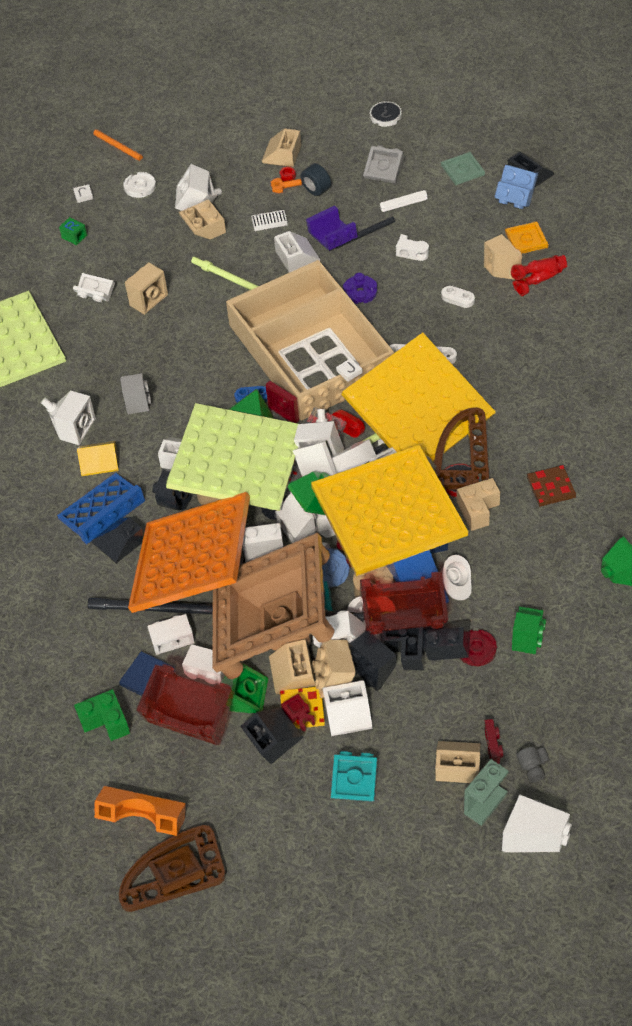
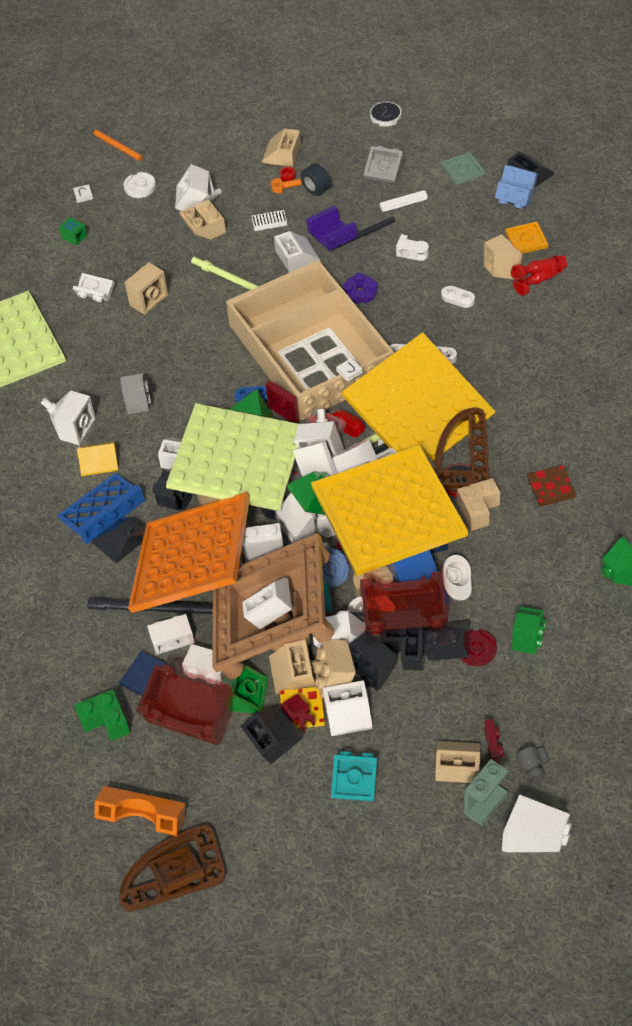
(268, 603): none -> white slope

